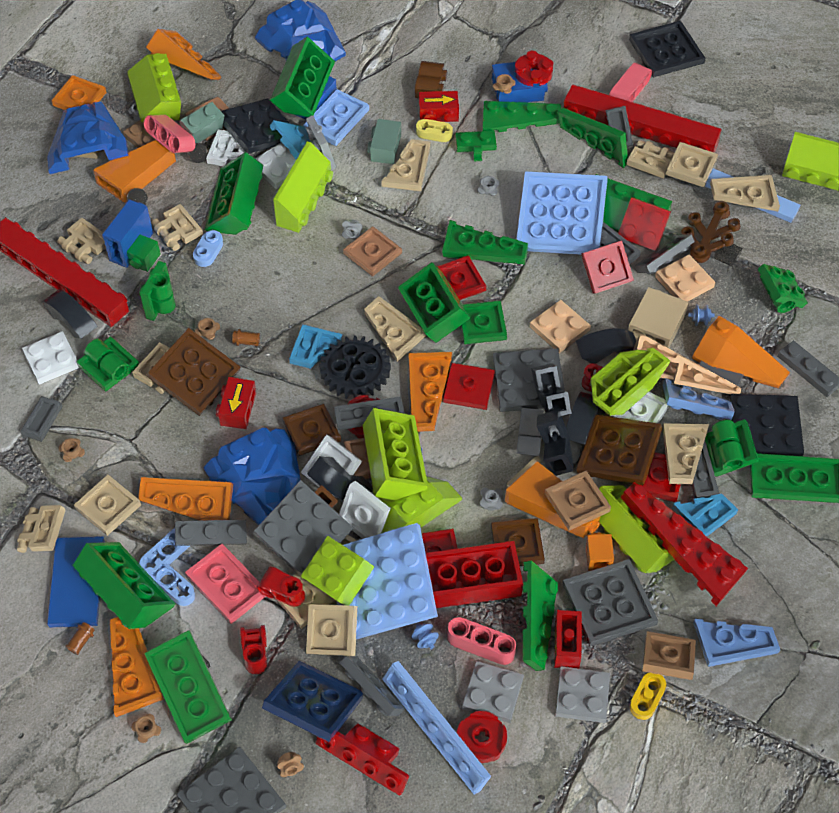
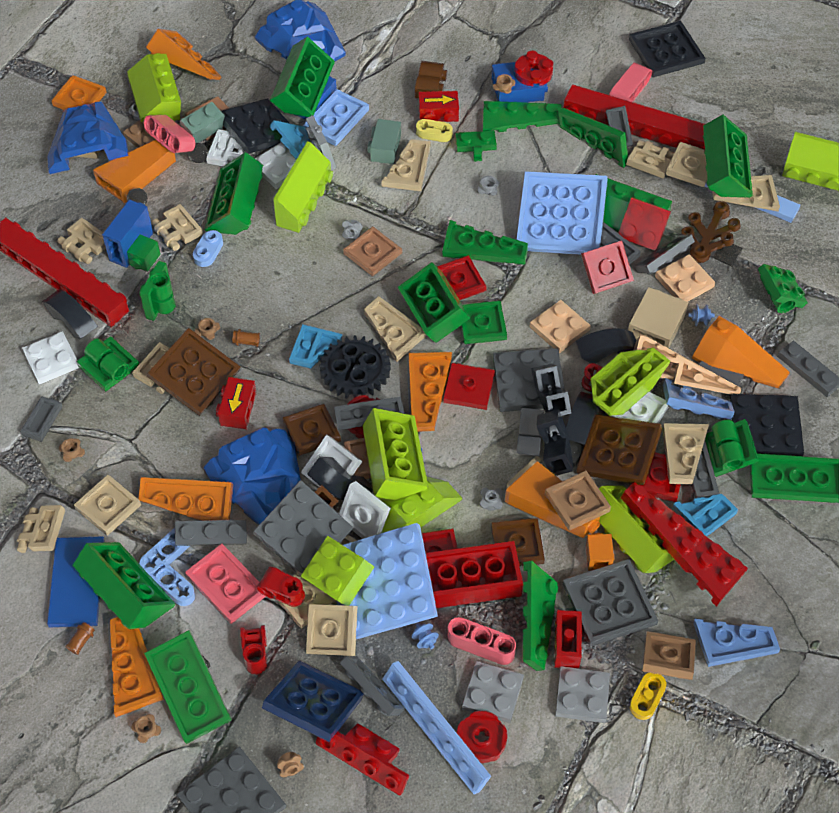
(727, 159): none -> green slope

